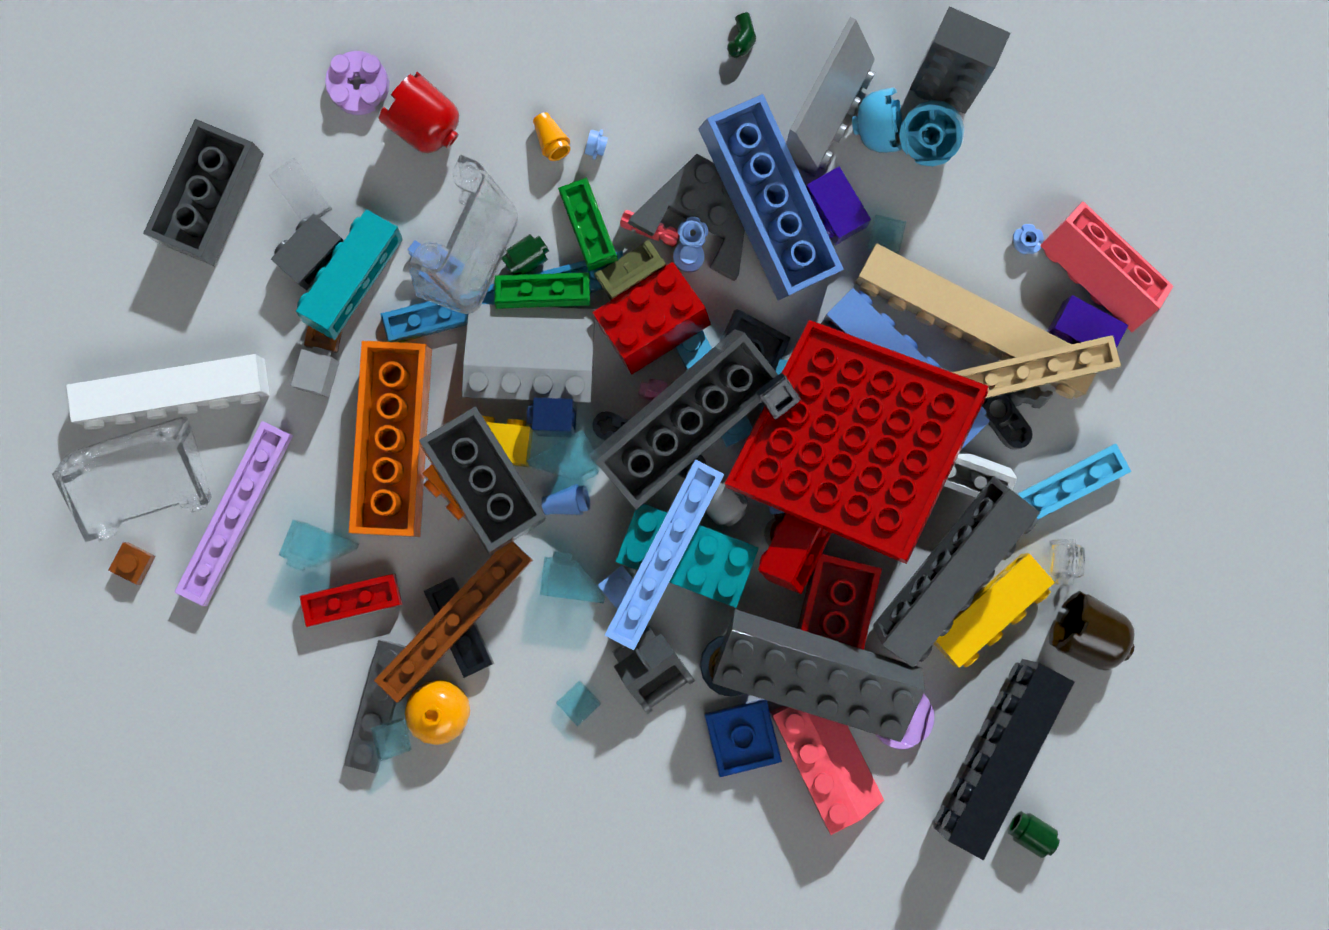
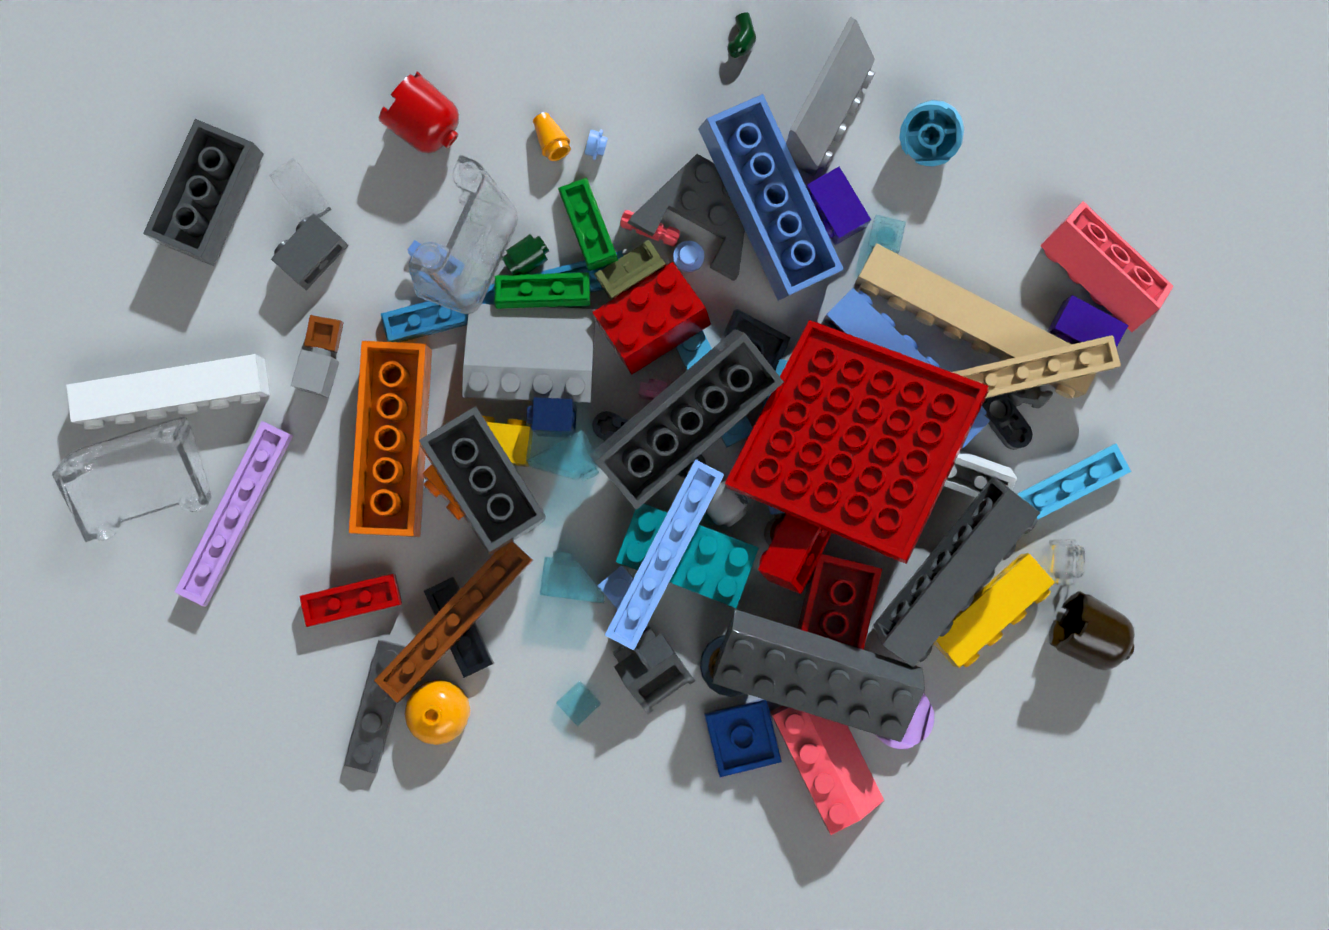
(131, 563): dark orange plate -> none
(313, 546): clear light blue slope -> none
(346, 68): lavender plate -> none
(349, 274): teal brick -> none
(391, 739): clear light blue tile -> none
(568, 501): medium blue cone -> none
(695, 224): light blue plate -> none
(778, 396): black tile -> none
(879, 121): medium azure cylinder -> none
(959, 60): dark grey brick -> none
(1002, 756): black brick -> none
(1024, 246): light blue plate -> none
(1034, 834): dark green brick -> none

